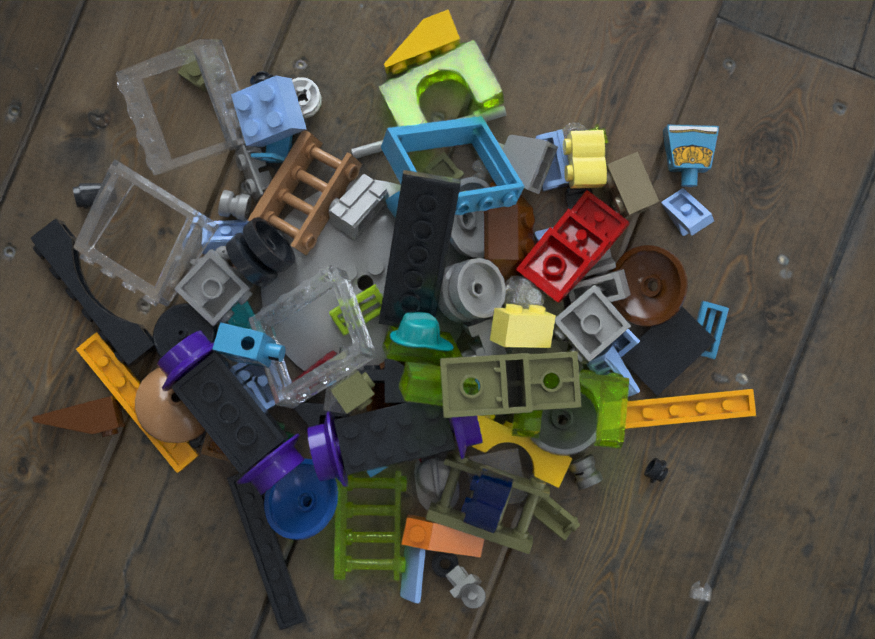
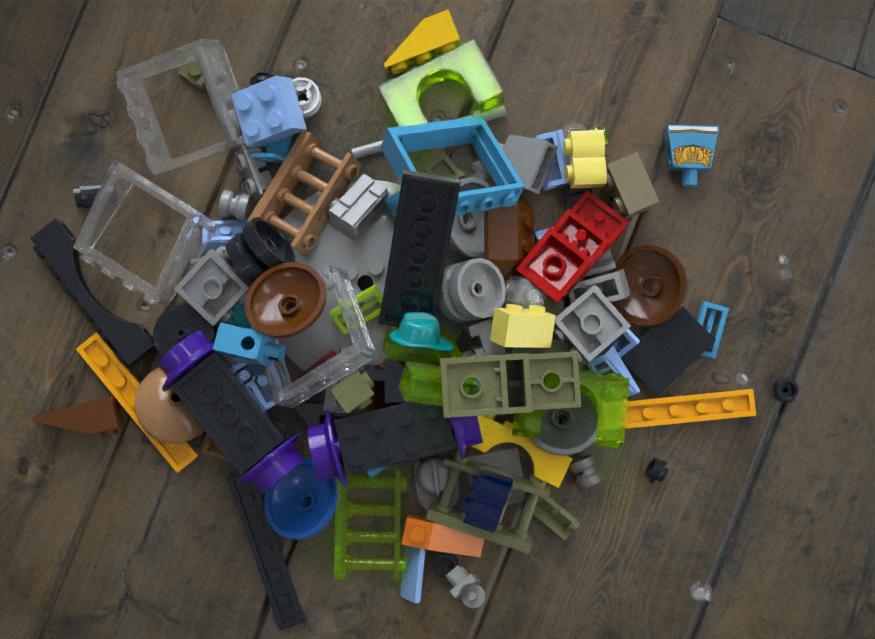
(281, 290): none -> reddish brown dish
(687, 212): light blue slope -> none
(792, 392): none -> black plate

